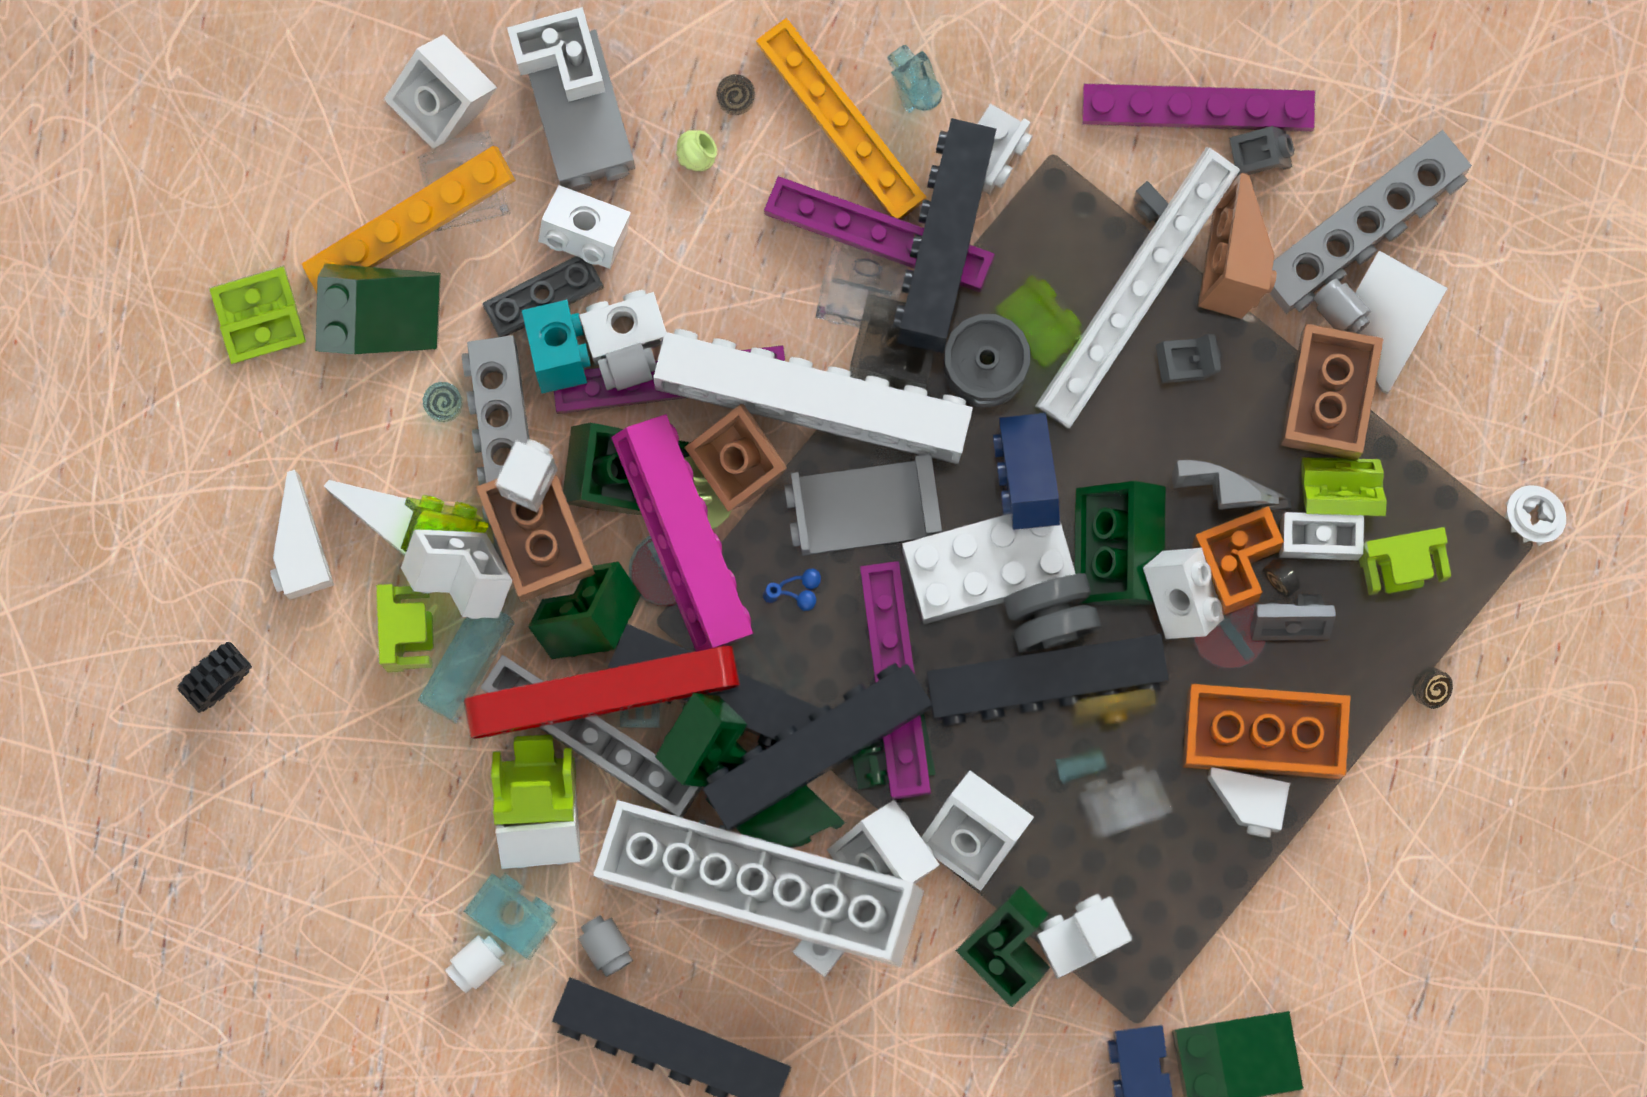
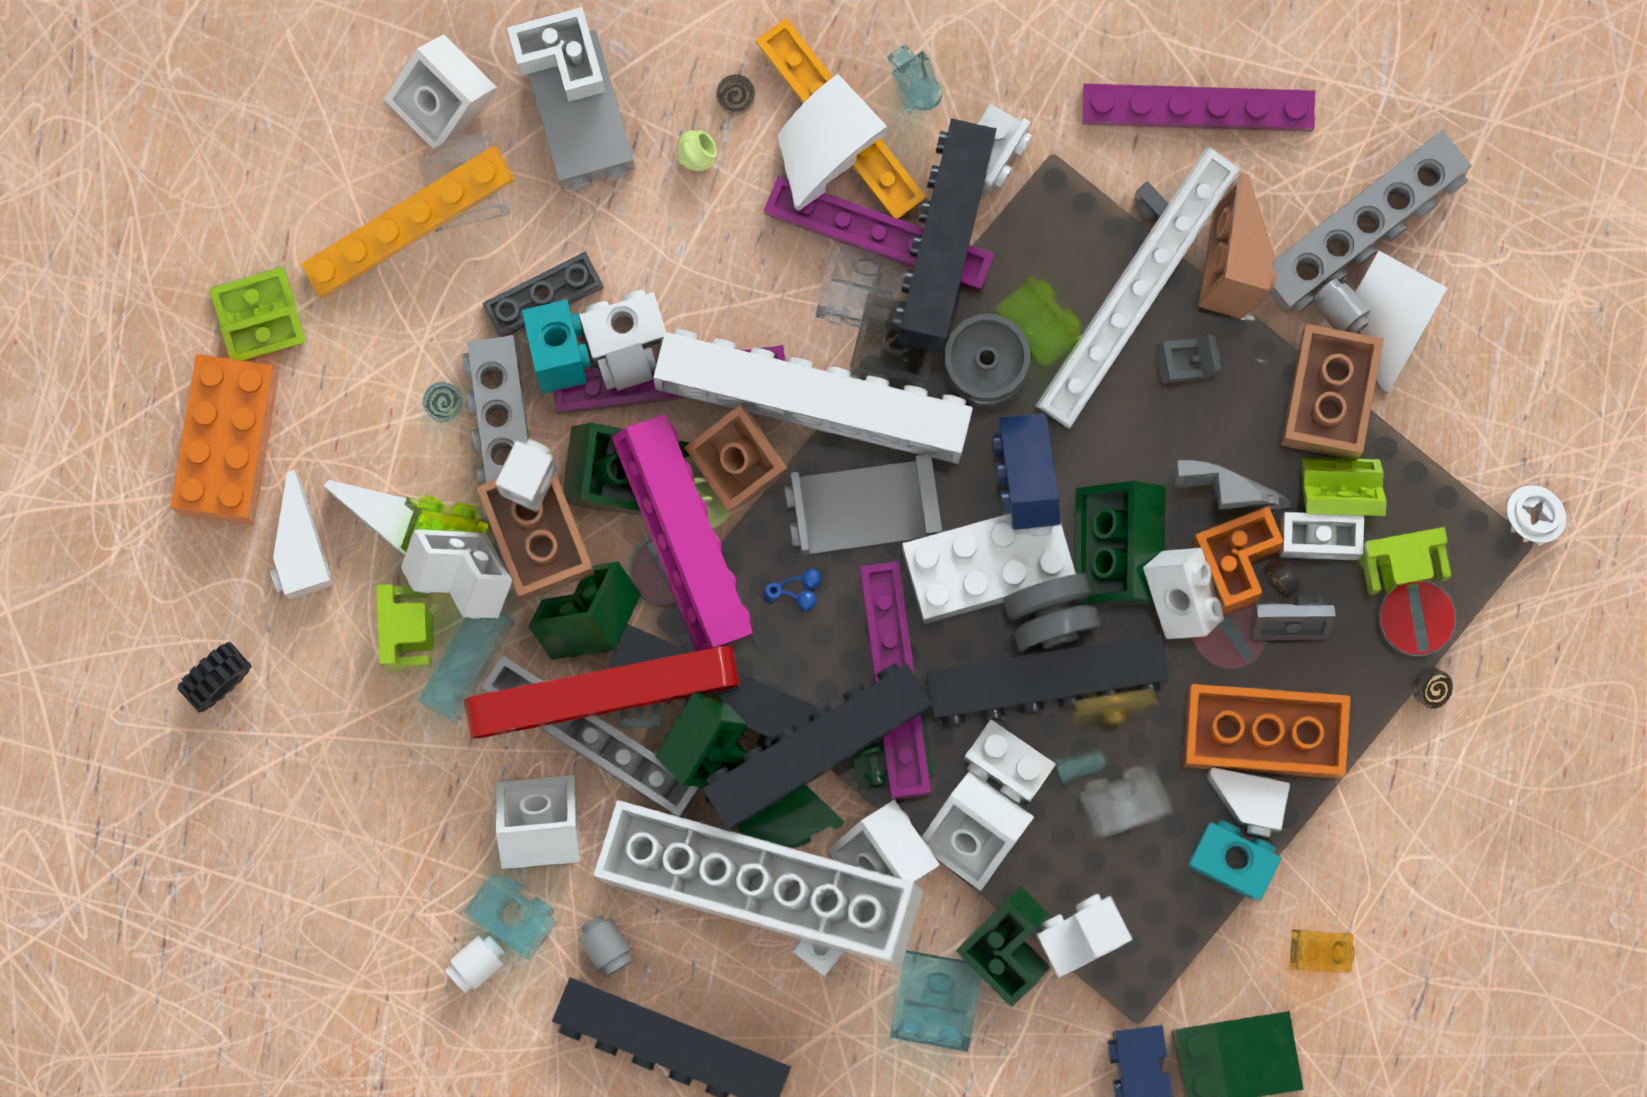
(224, 439): none -> orange brick
(376, 310): dark green slope -> none
(535, 784): lime panel -> none
(571, 211): white brick -> none
(826, 138): none -> white slope
(936, 1001): none -> clear light blue slope
(1008, 762): none -> white bracket
(1210, 860): none -> teal brick
(1262, 150): dark grey bracket -> none
(1321, 951): none -> clear yellow bracket
(1417, 618): none -> red piece

